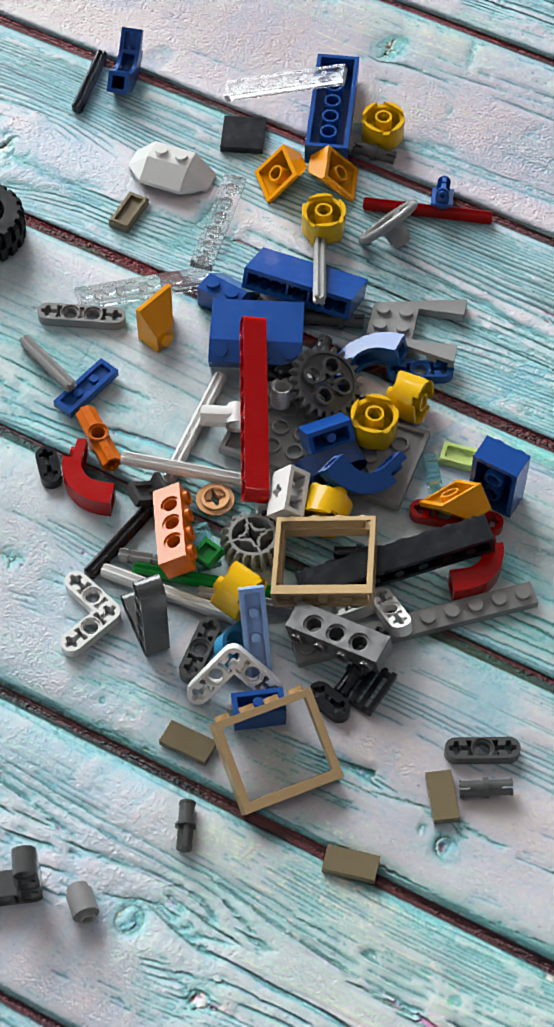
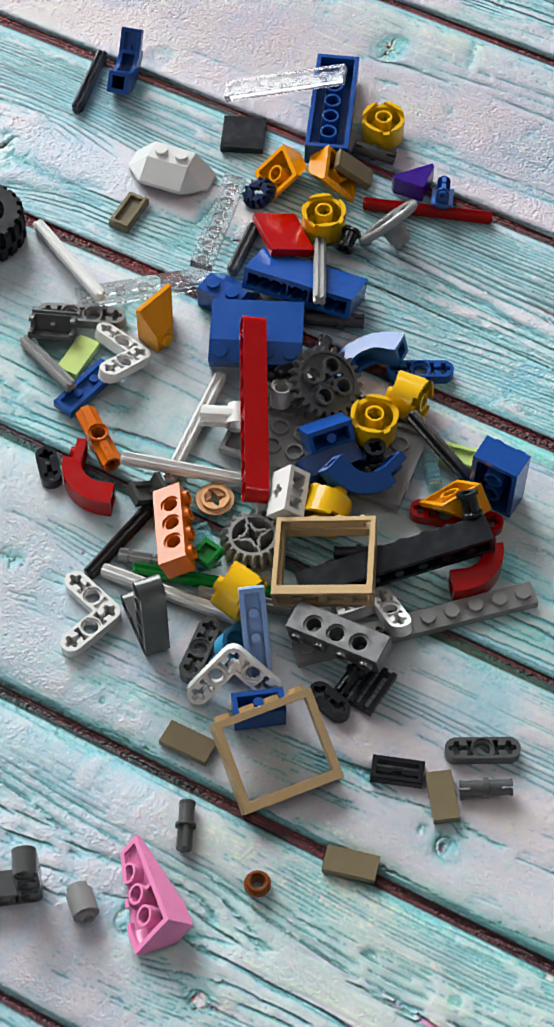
(53, 325): none -> dark grey hinge
(69, 260): none -> white axle
(79, 355): none -> yellowish green tile
(112, 338): none -> white beam
(155, 906): none -> bright pink wedge
(242, 249): none -> dark grey axle
(257, 876): none -> dark orange plate
(259, 201): none -> dark blue gear
(283, 234): none -> red tile
(347, 240): none -> black bush
(353, 169): none -> dark tan tile
(374, 452): none -> black bush
(397, 772): none -> black tile
(403, 316): light grey wing -> none
(414, 182): none -> dark purple slope
(438, 445): none -> black axle
(469, 504): none -> black bush

